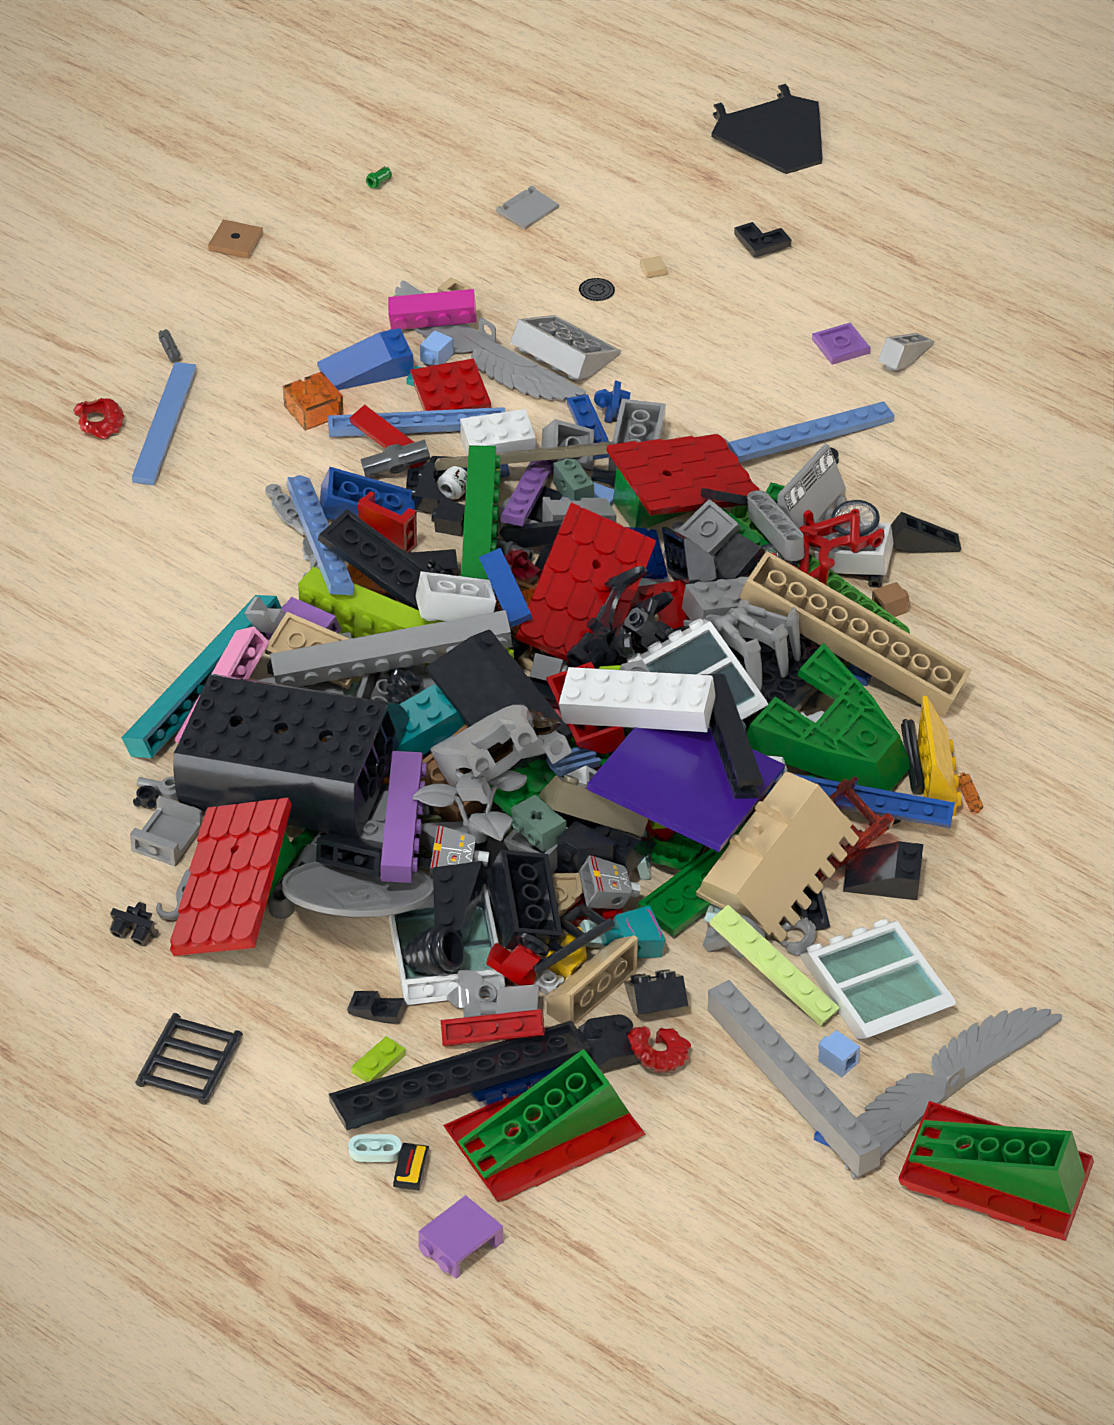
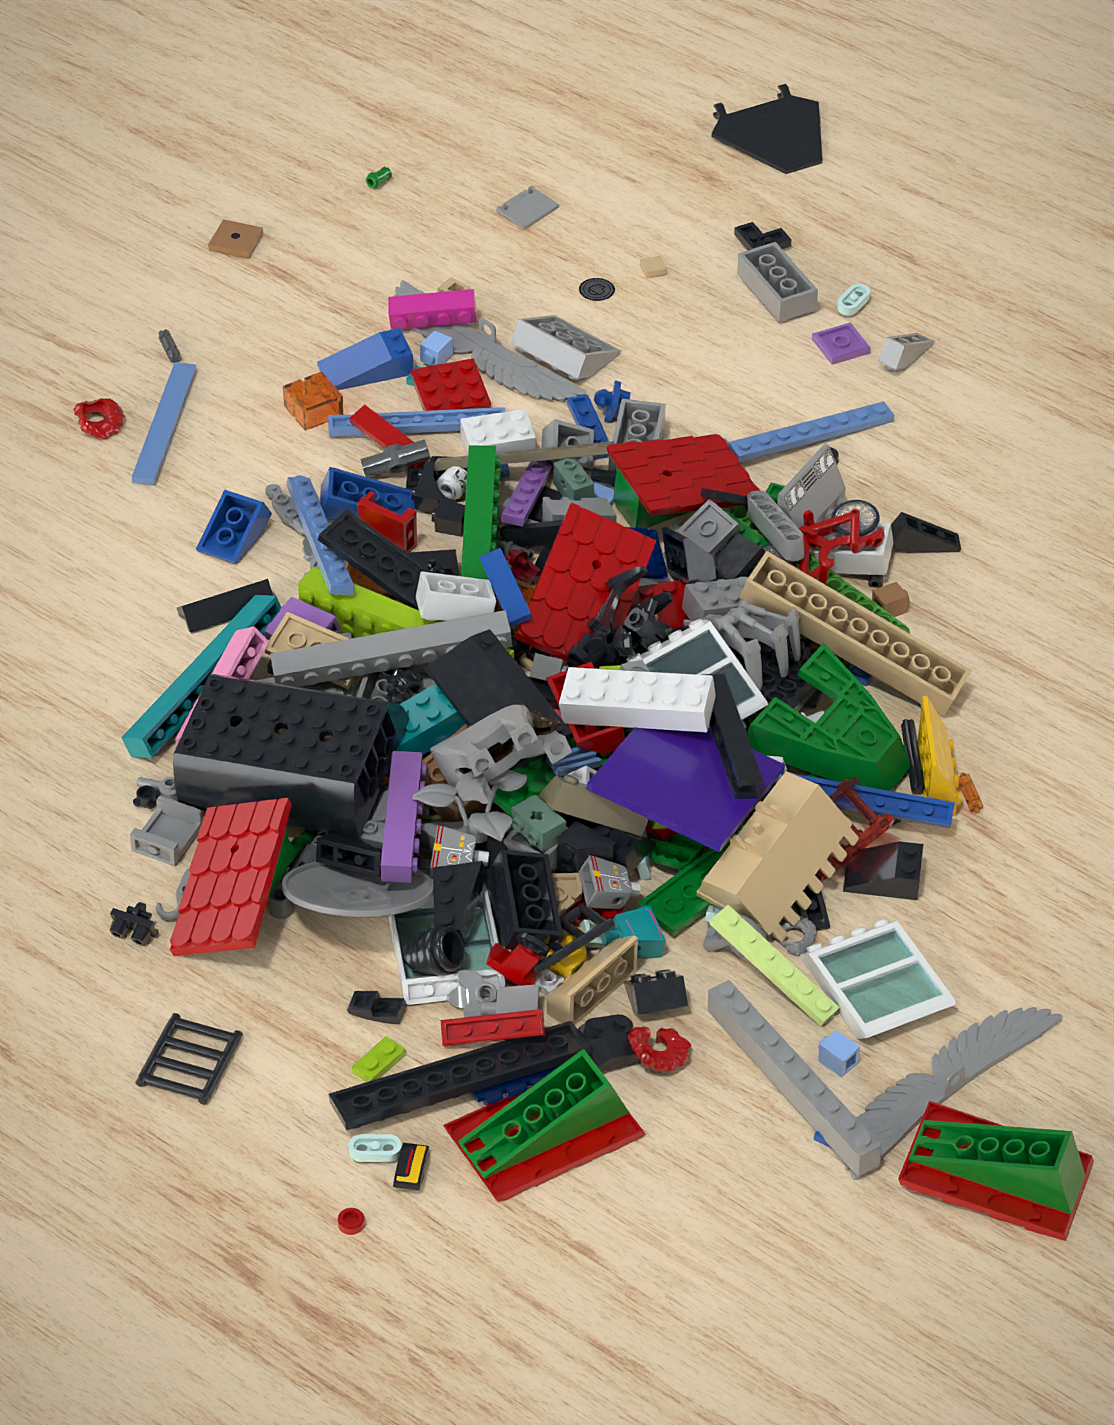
(221, 606): none -> black panel
(234, 527): none -> blue slope
(263, 618): light grey panel -> none
(351, 1221): none -> red tile
(458, 1234): medium lavender panel -> none
(777, 281): none -> light grey brick
(853, 299): none -> light aqua plate

